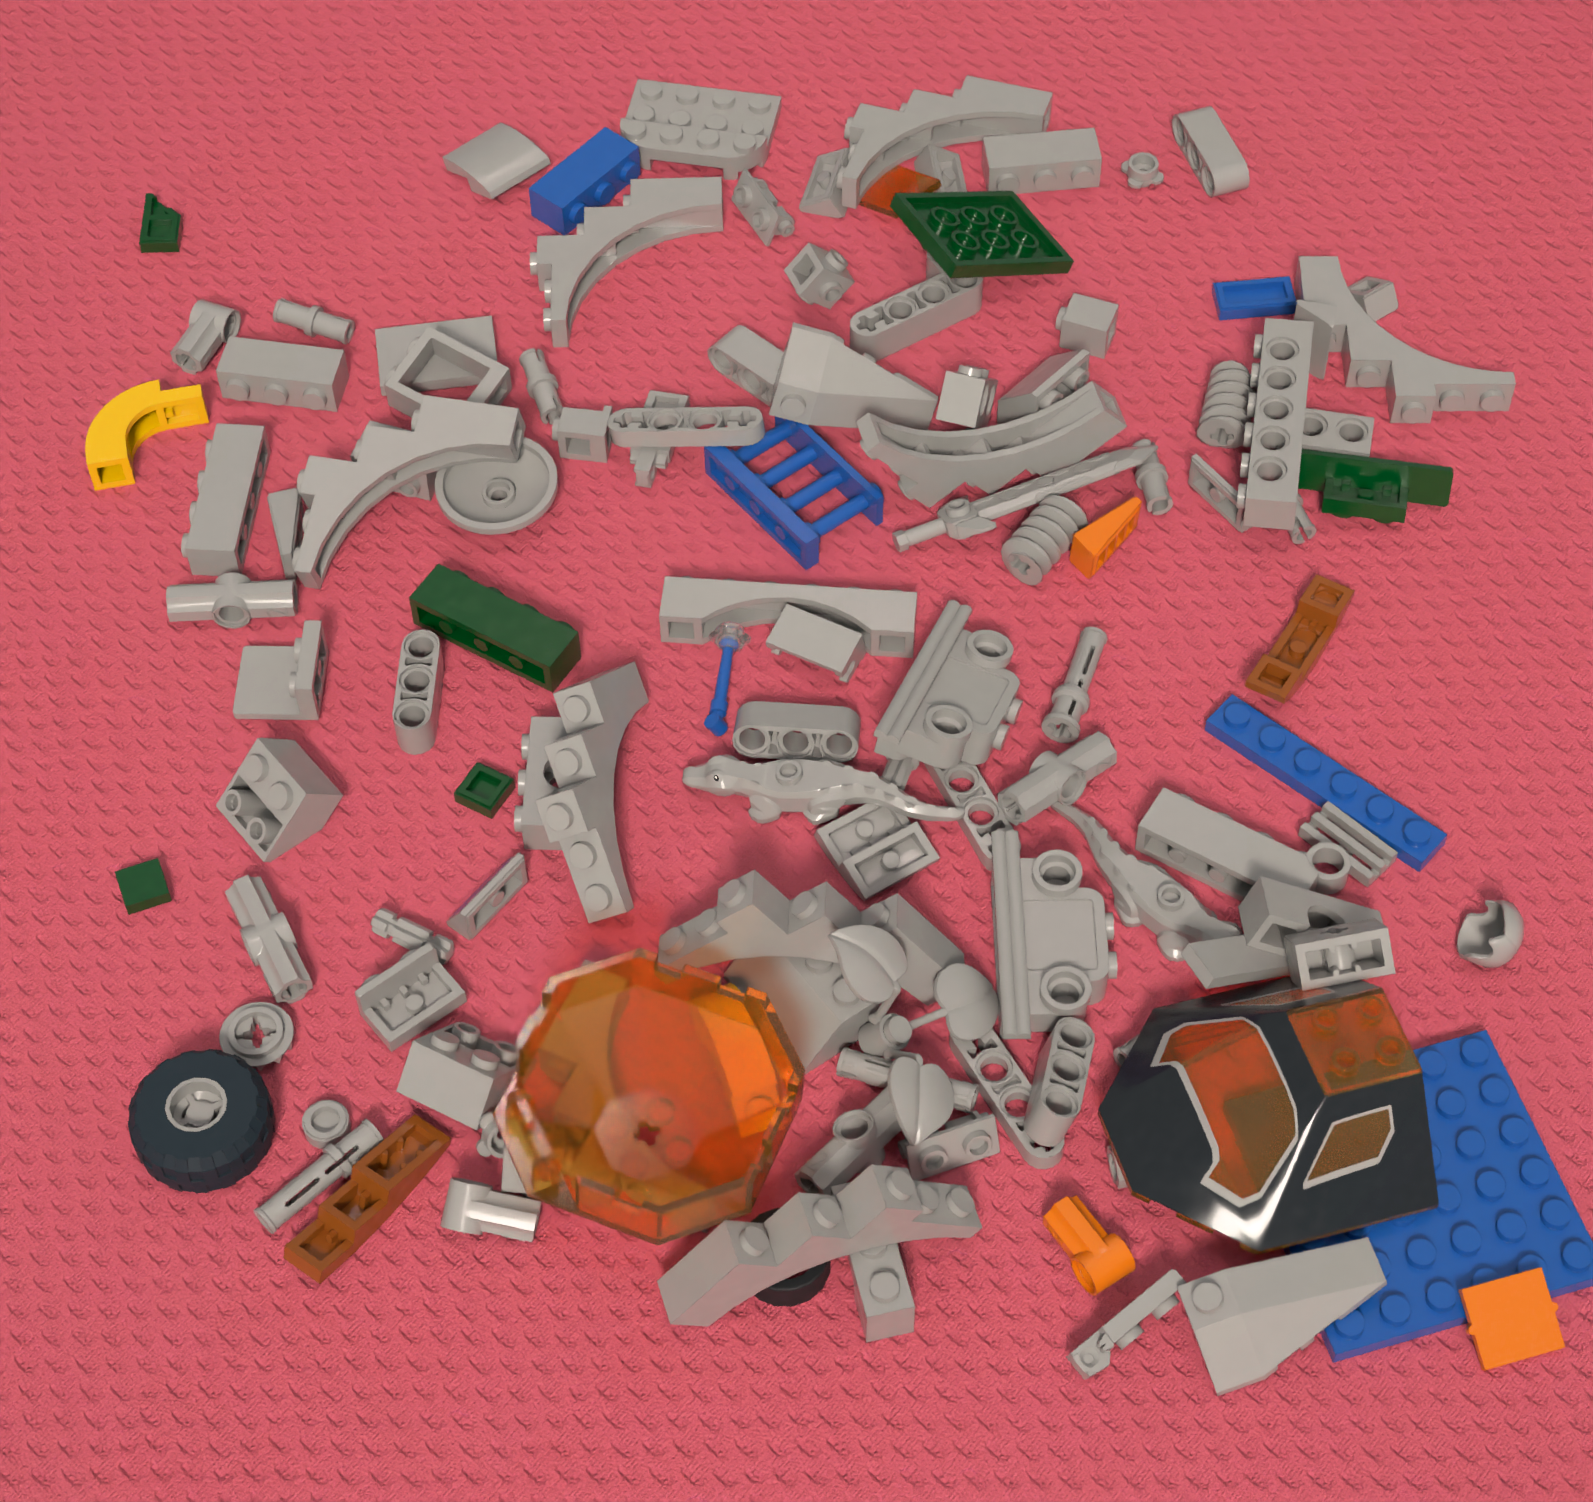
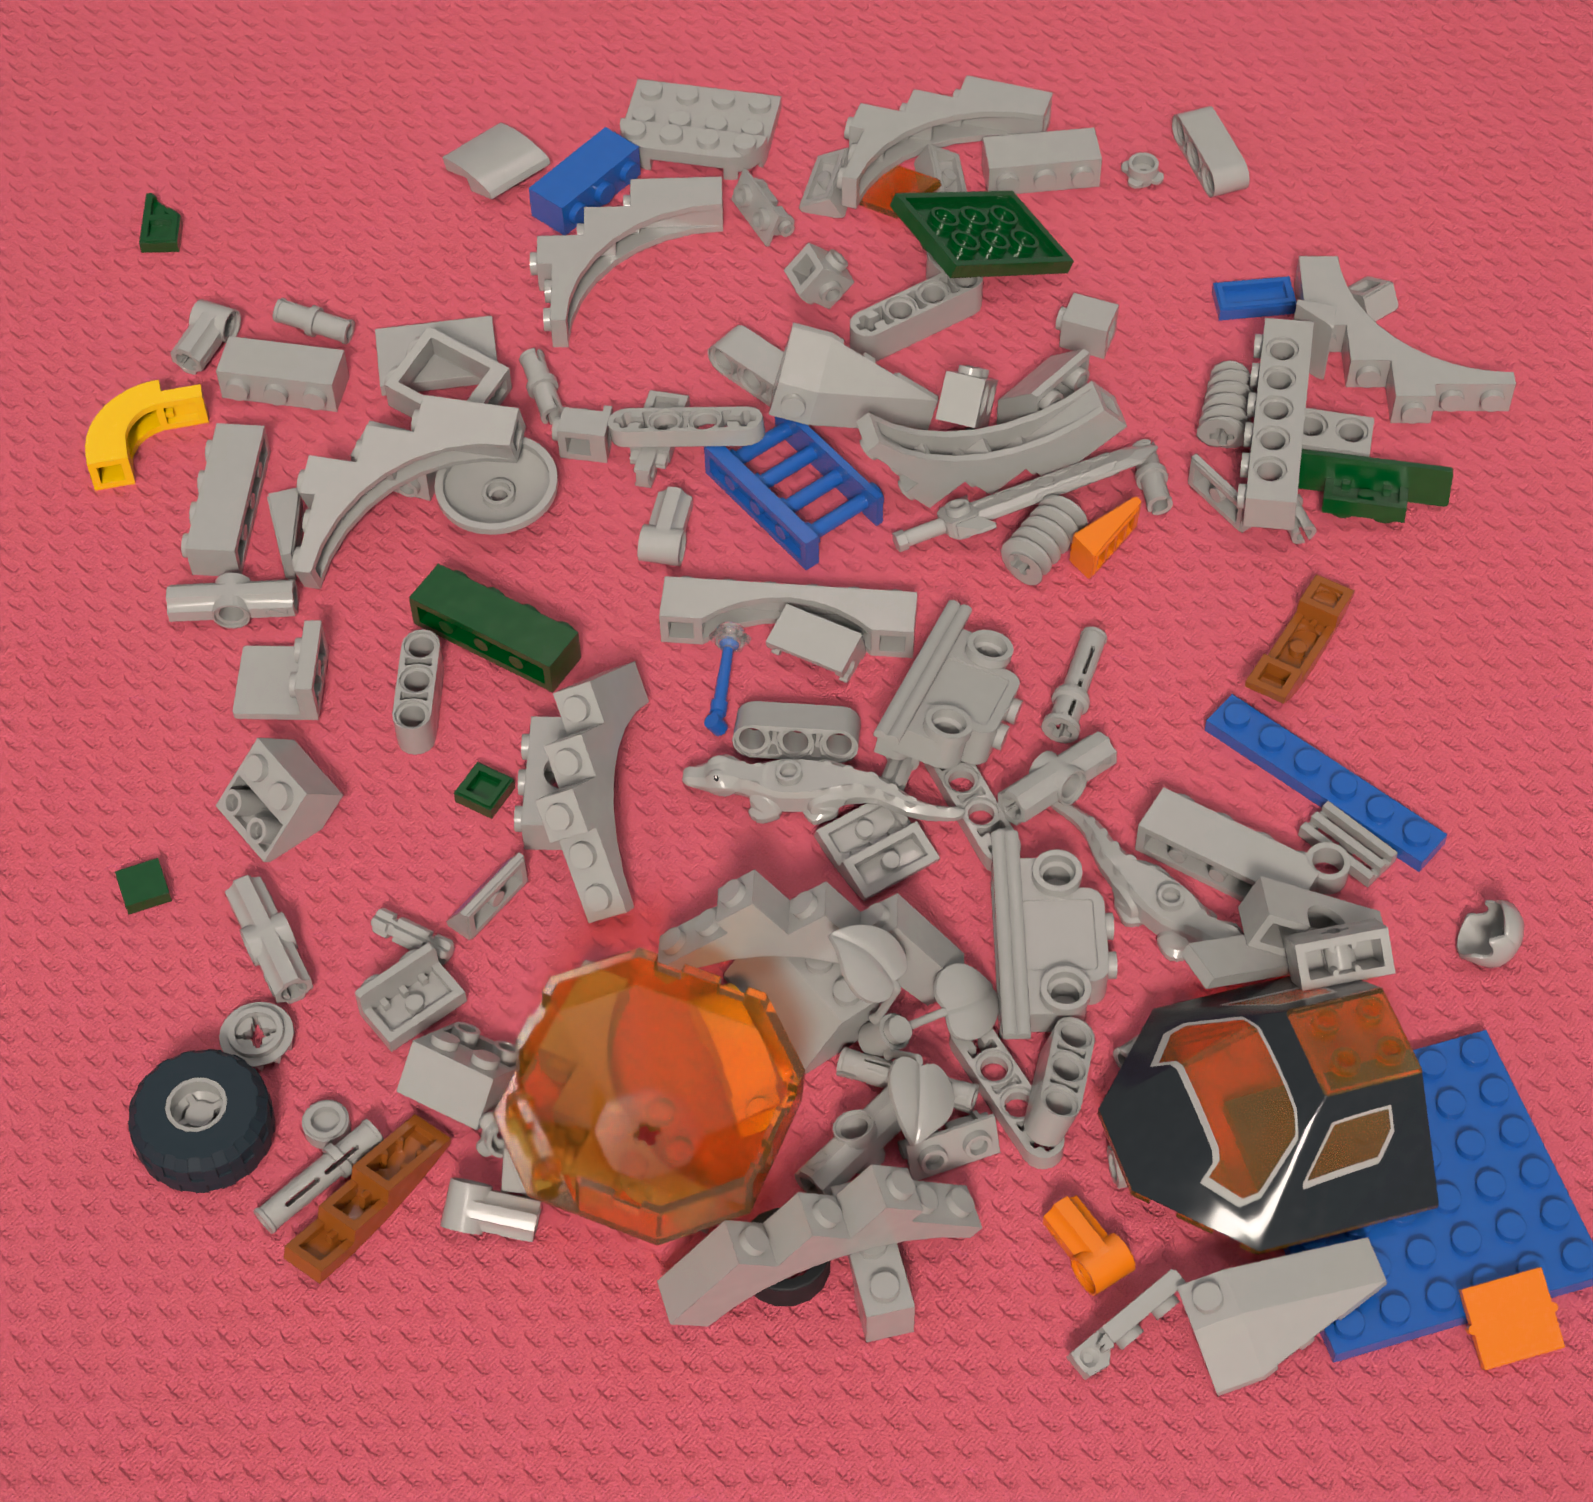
(665, 535): none -> light grey piece

